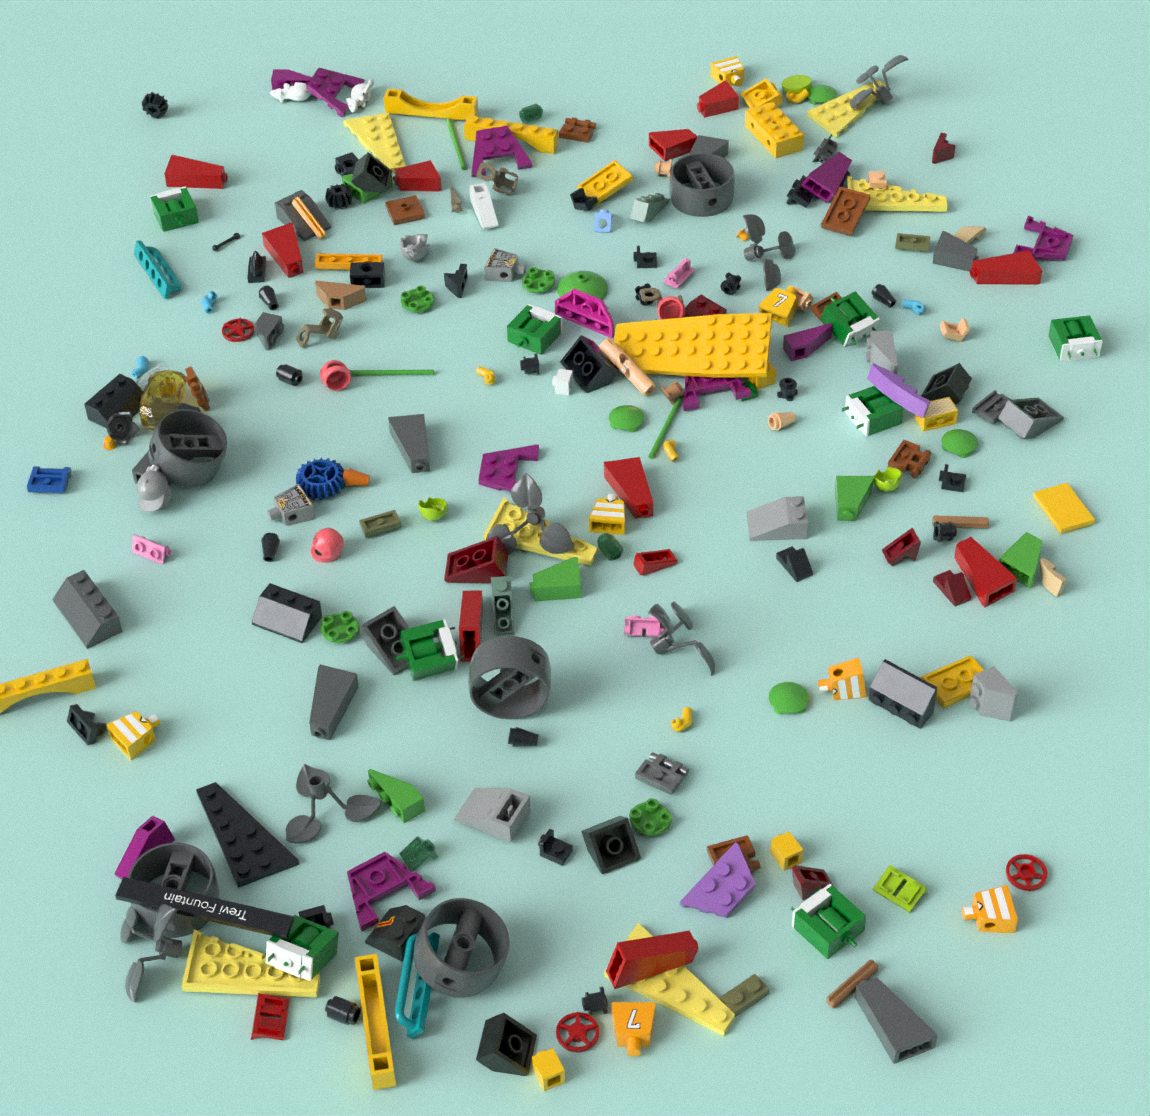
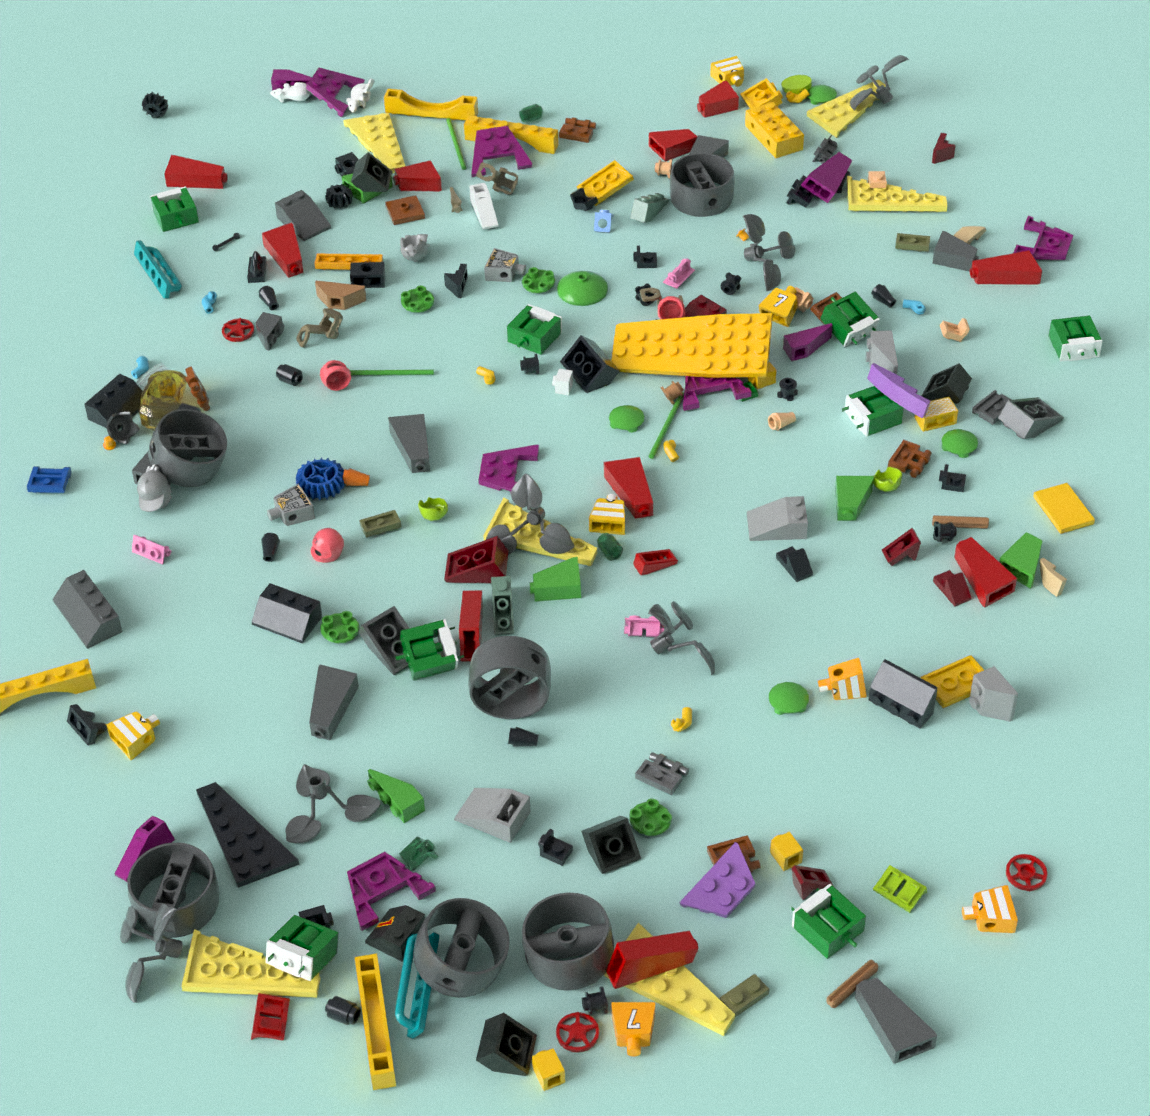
(205, 907): black tile -> none
(309, 218): light orange axle -> none
(544, 949): none -> dark grey cylinder
(585, 311): dark pink wedge -> none
(628, 368): light nougat piece -> none
(845, 211): dark orange plate -> none

